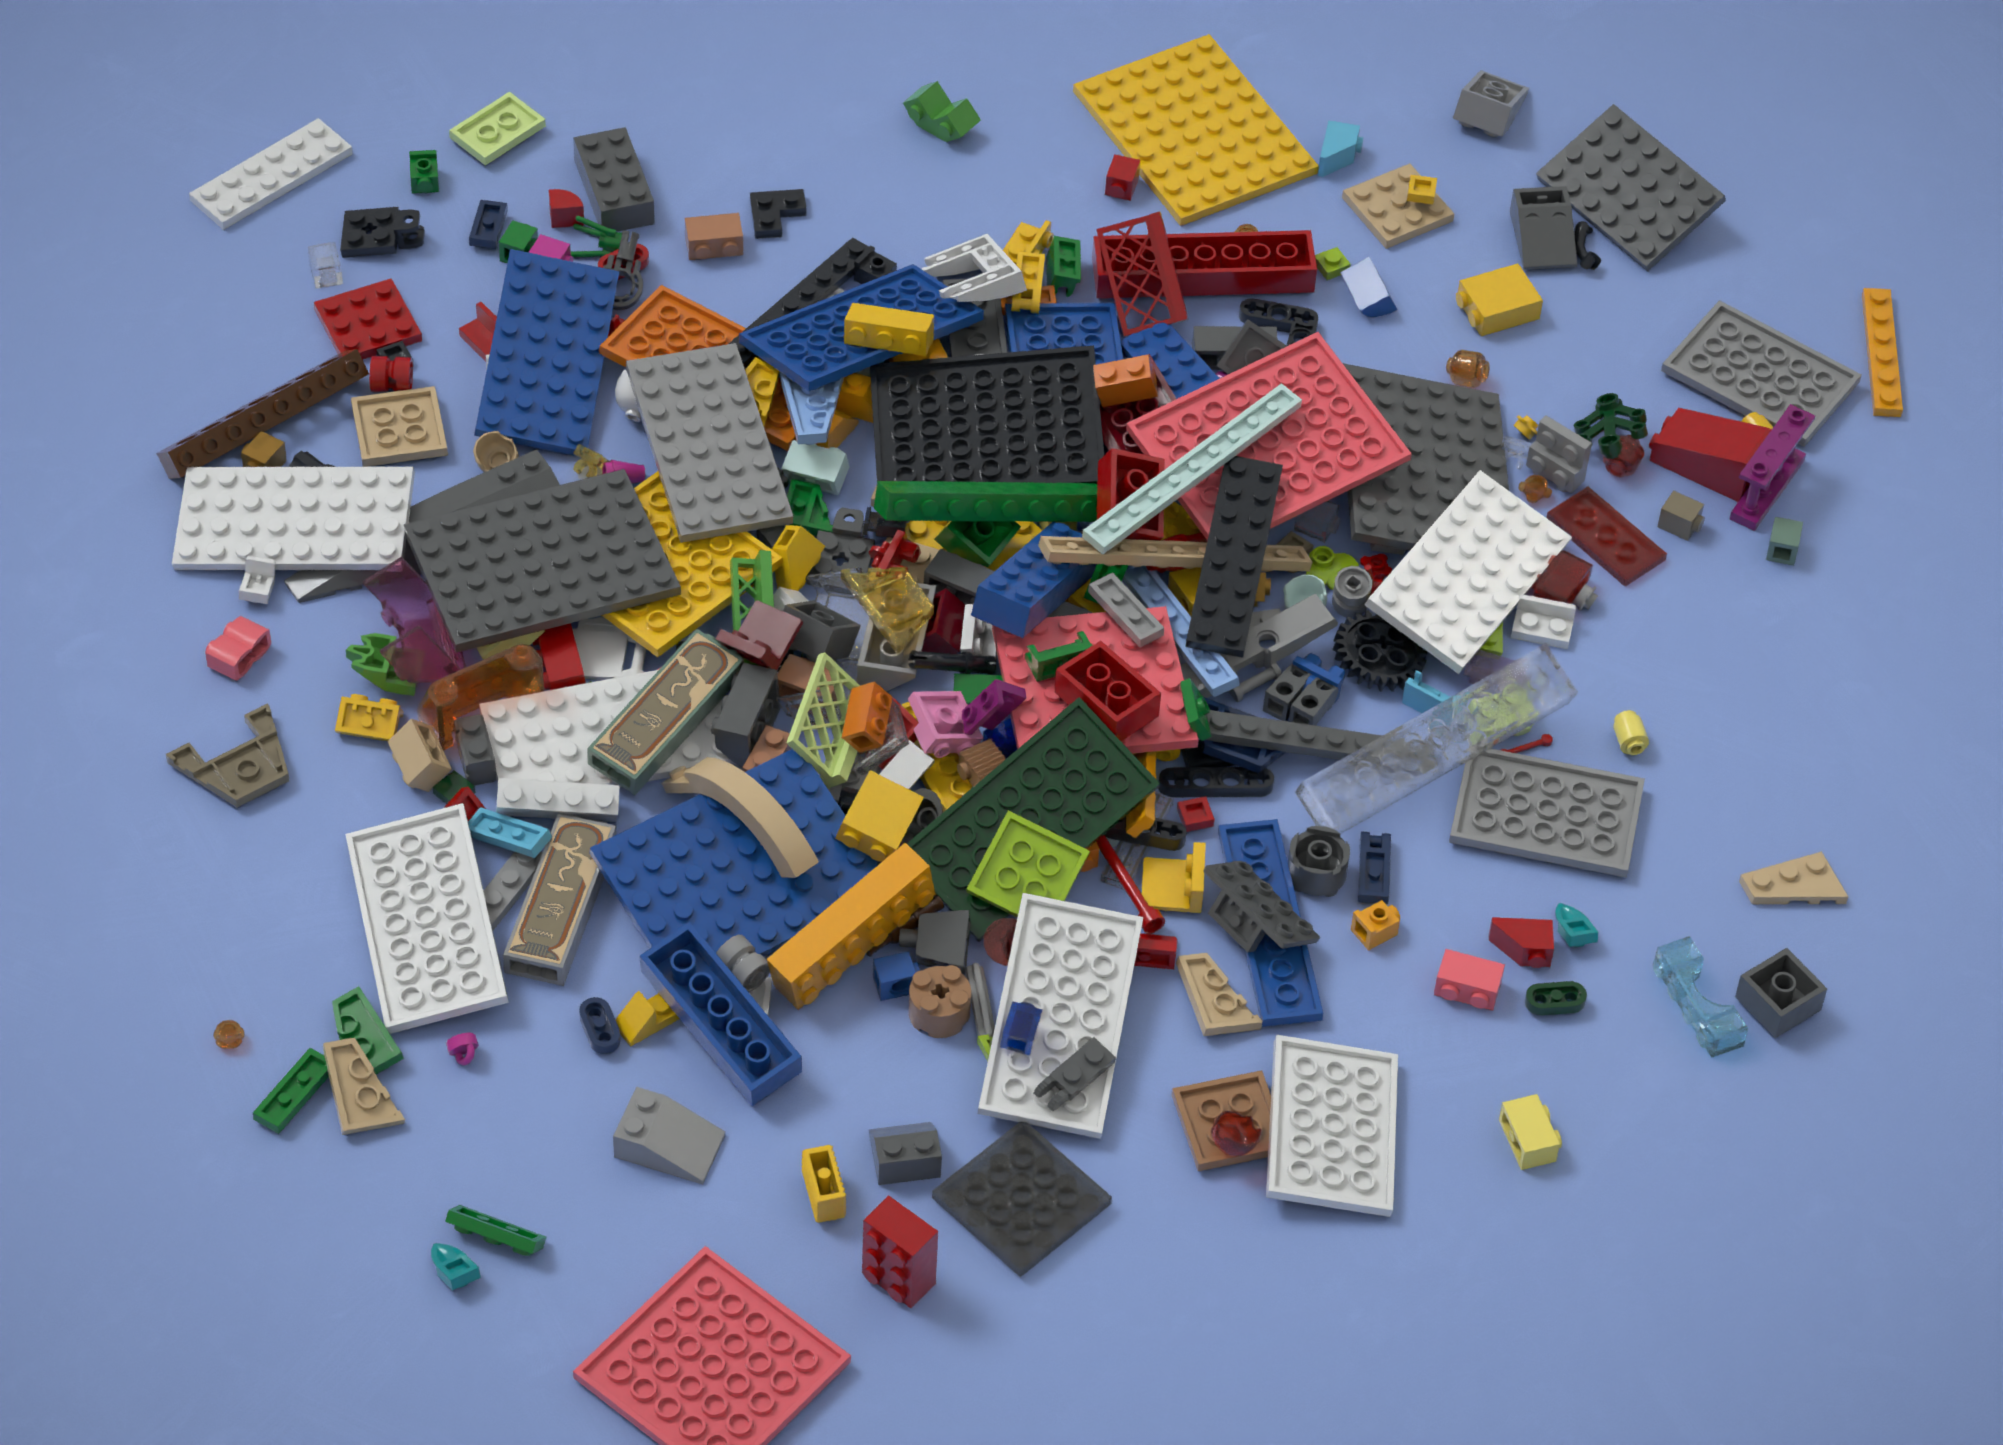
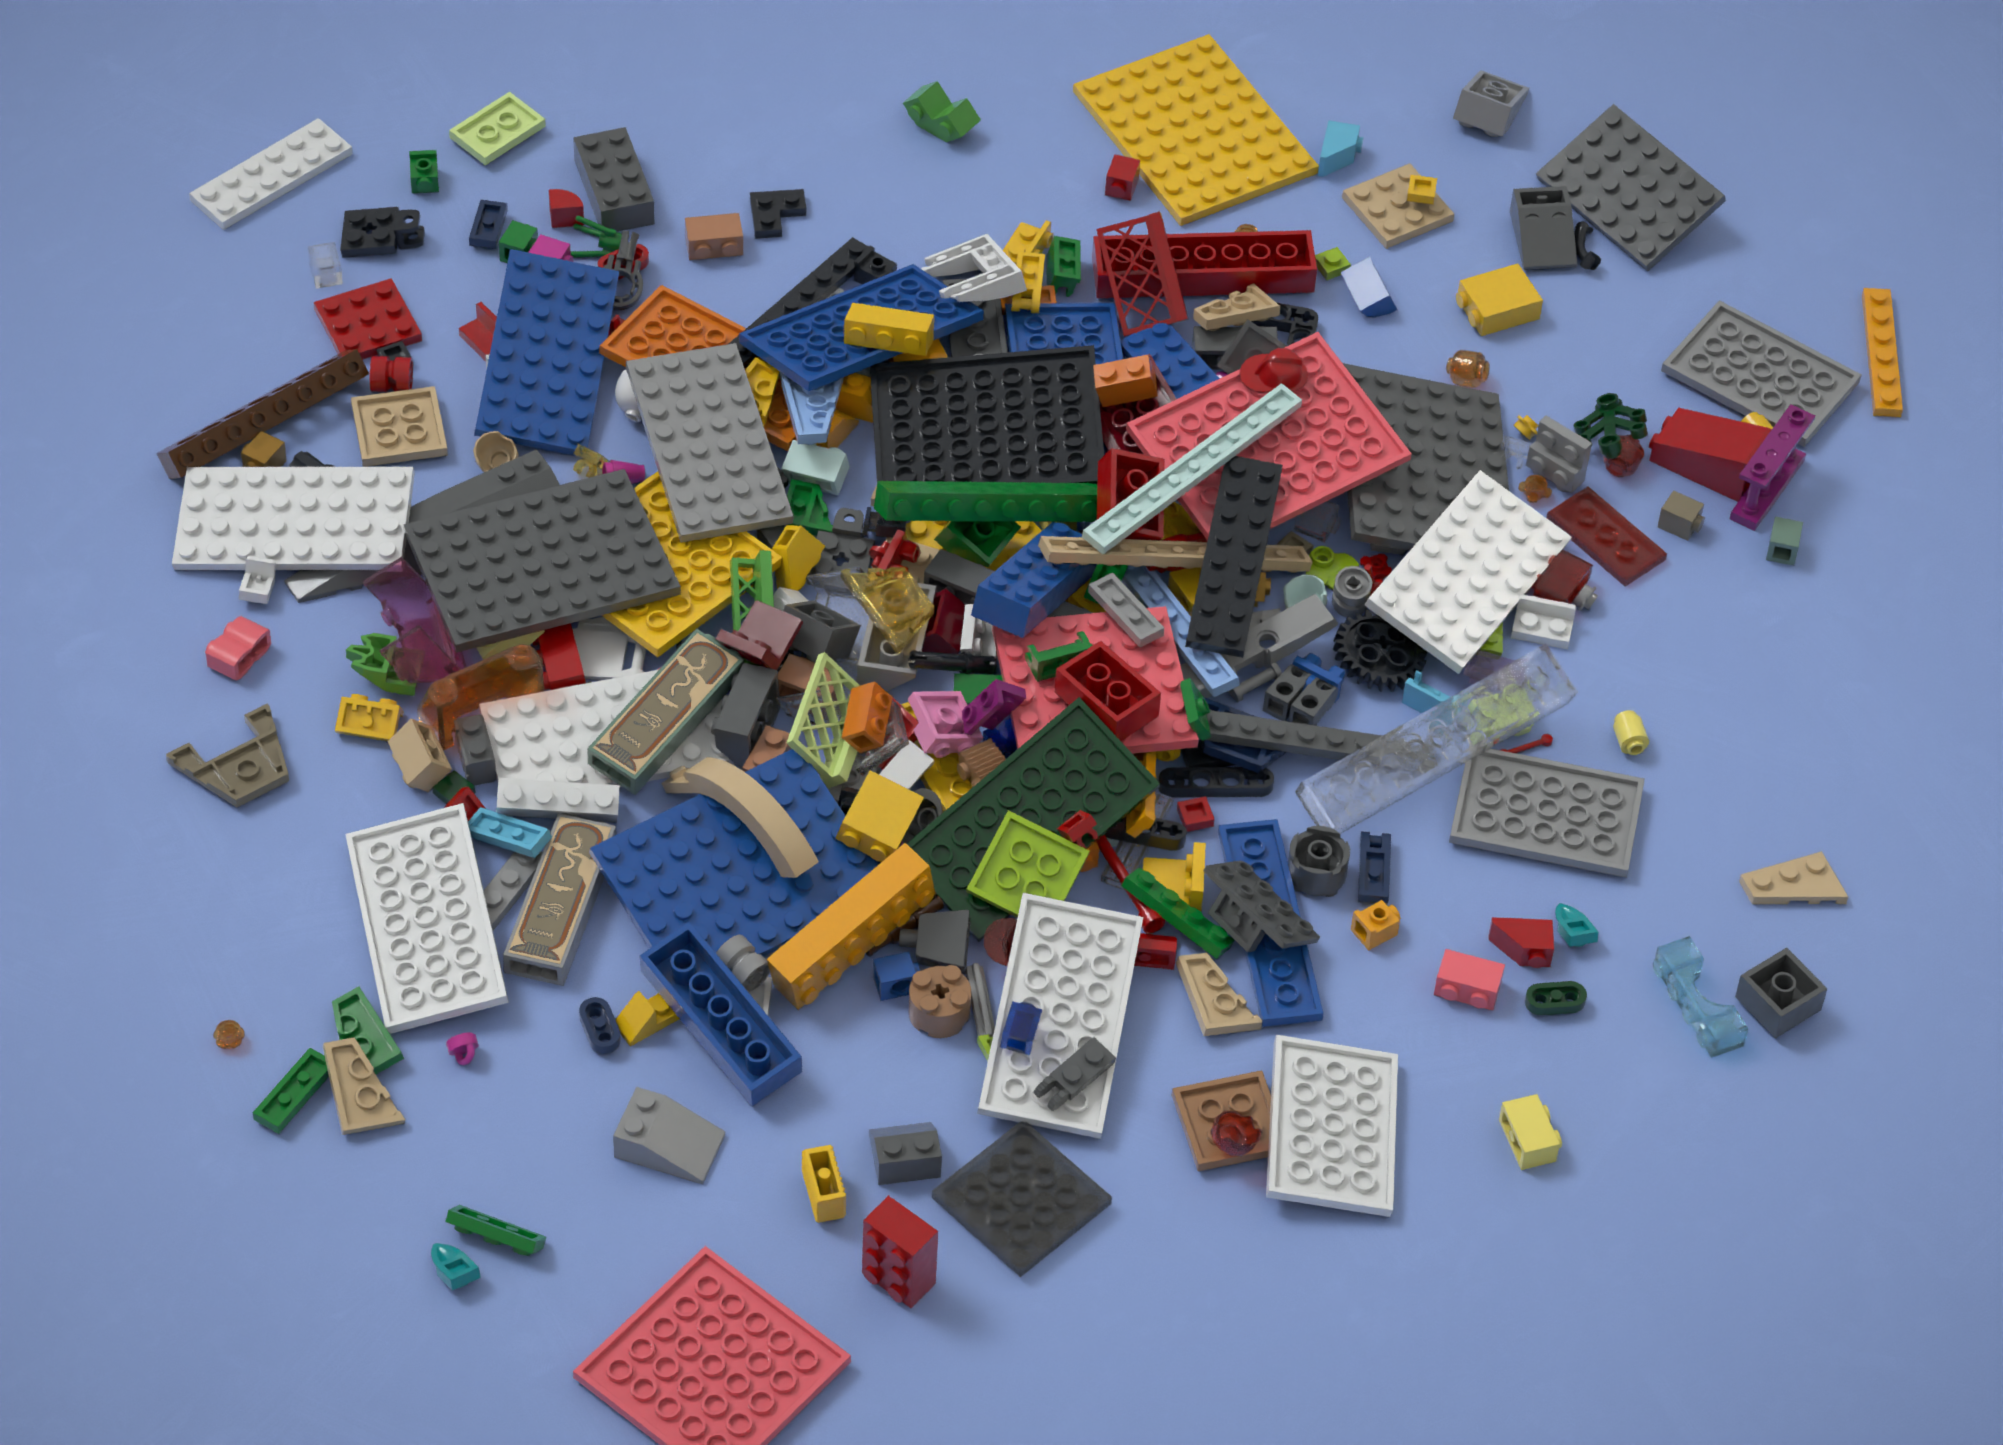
(1077, 826): none -> red tile
(1178, 913): none -> green plate
(1235, 311): none -> tan wing
(1269, 370): none -> red piece

